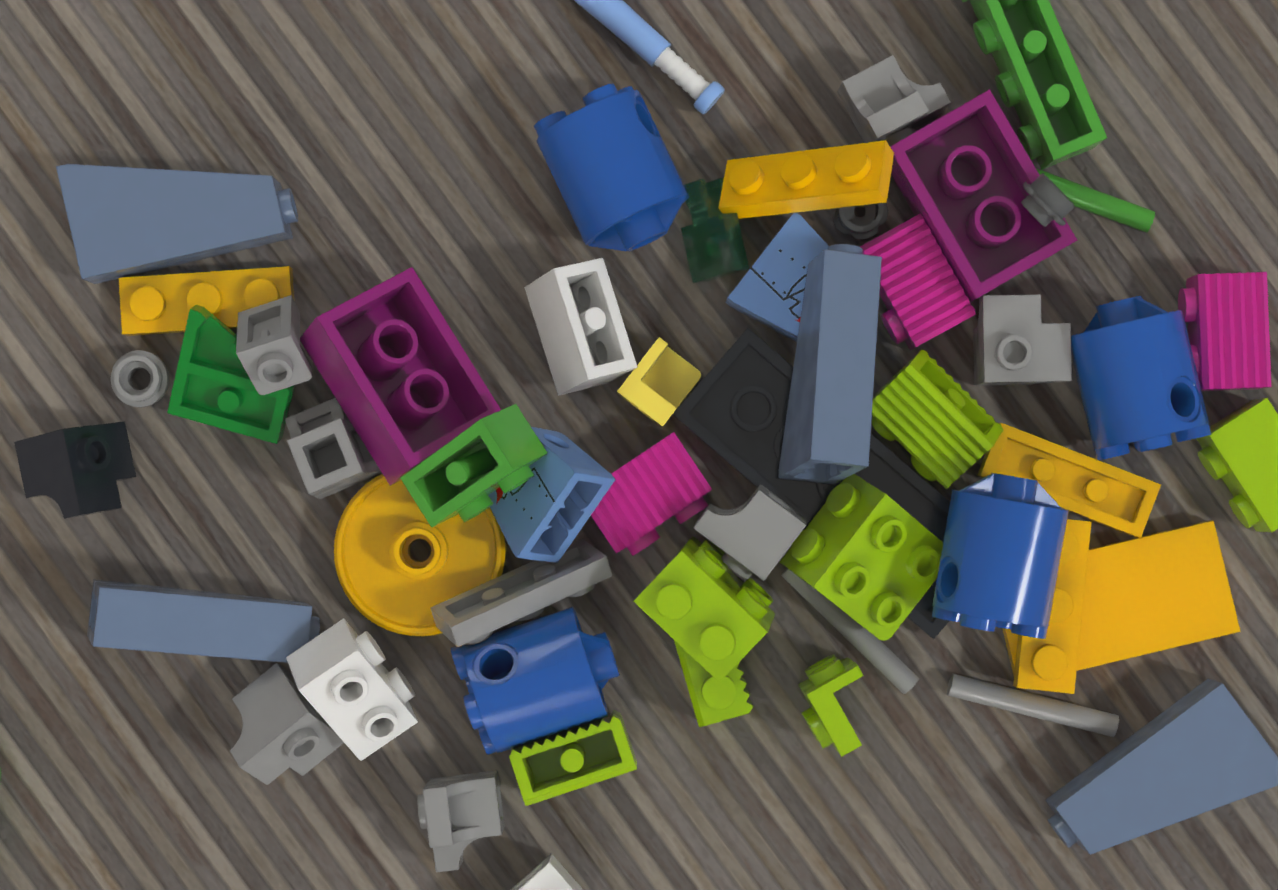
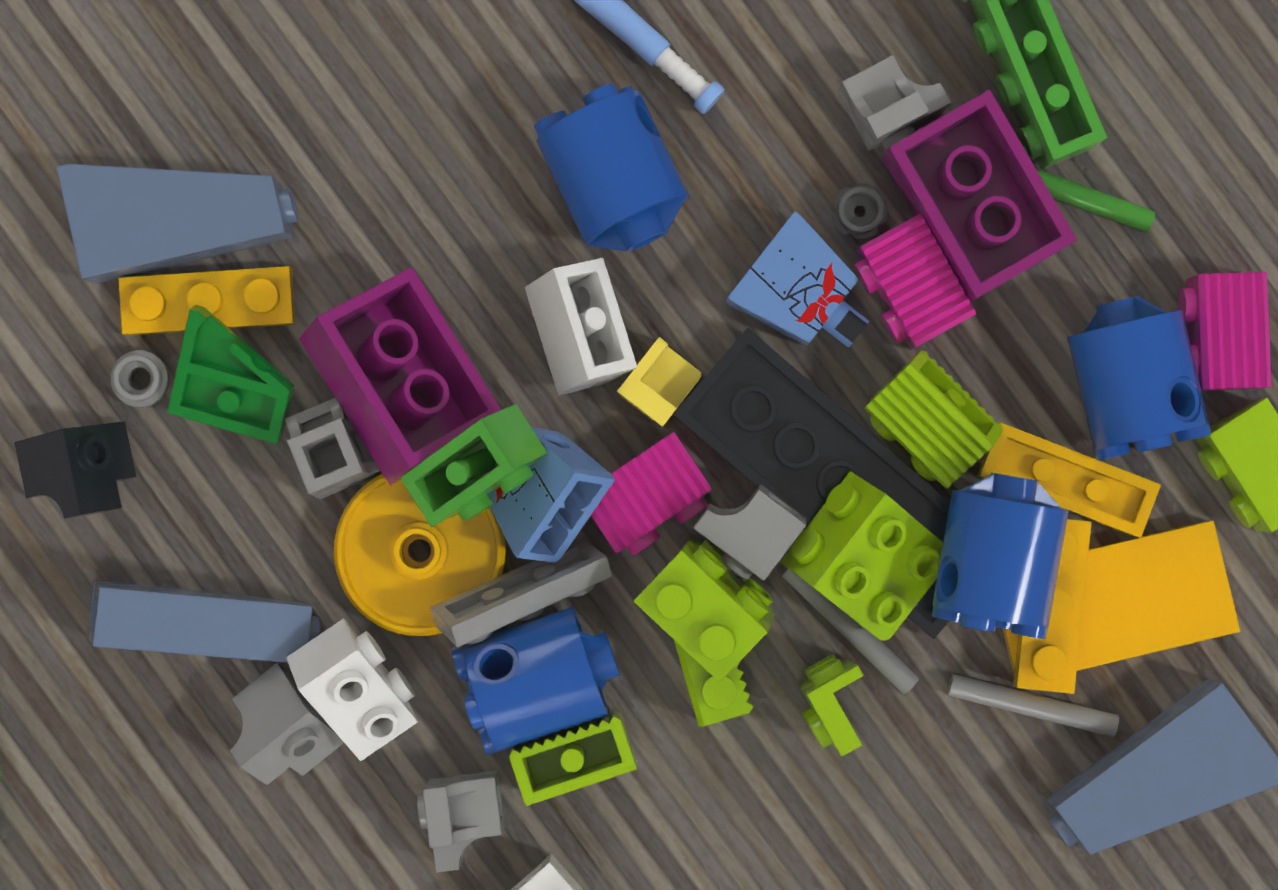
(271, 346): light grey bracket -> none
(714, 239): clear green plate -> none
(807, 180): yellow plate -> none
(833, 368): sand blue slope -> none
(1015, 345): light grey brick -> none
(1046, 201): dark grey plate -> none

